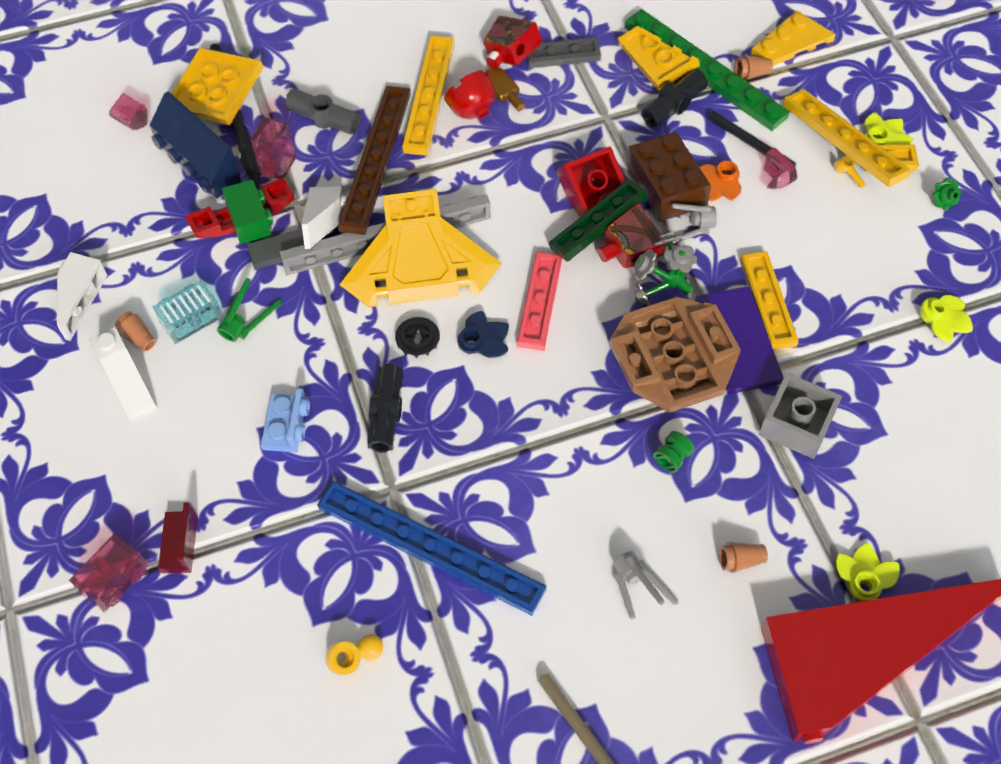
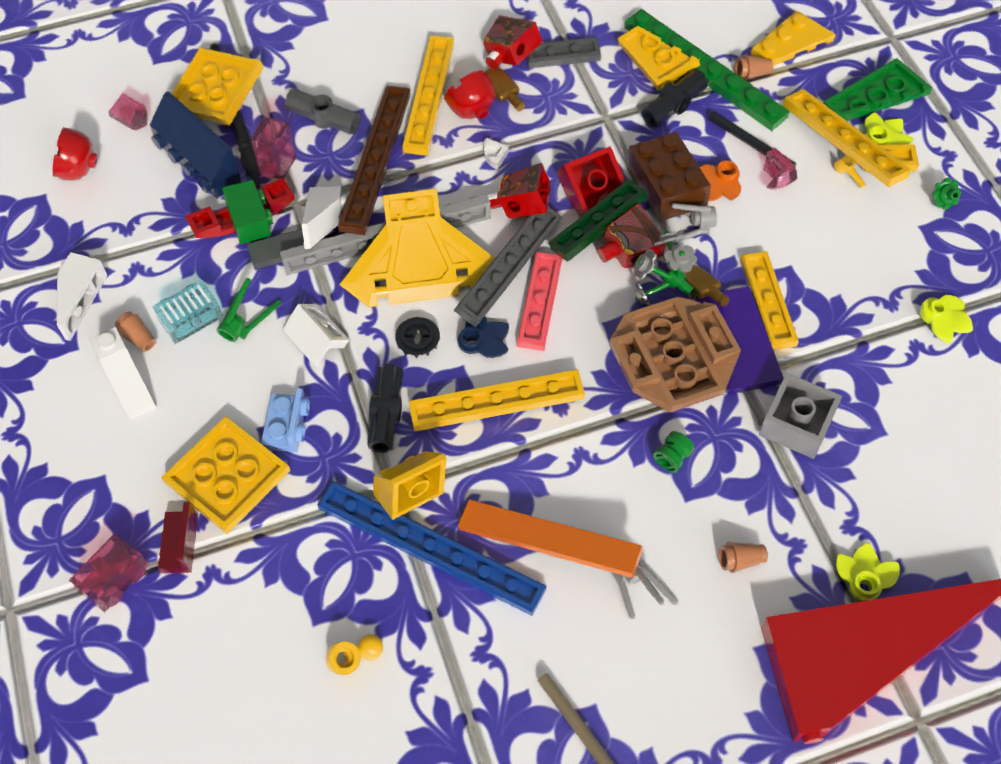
(73, 155): none -> red cylinder
(226, 474): none -> yellow plate
(314, 332): none -> white panel
(410, 483): none -> yellow slope
(495, 152): none -> white tile
(496, 400): none -> yellow plate
(506, 266): none -> dark grey tile
(523, 192): none -> red torso
(551, 538): none -> orange tile
(705, 285): none -> pearl gold piece
(879, 90): none -> green wing

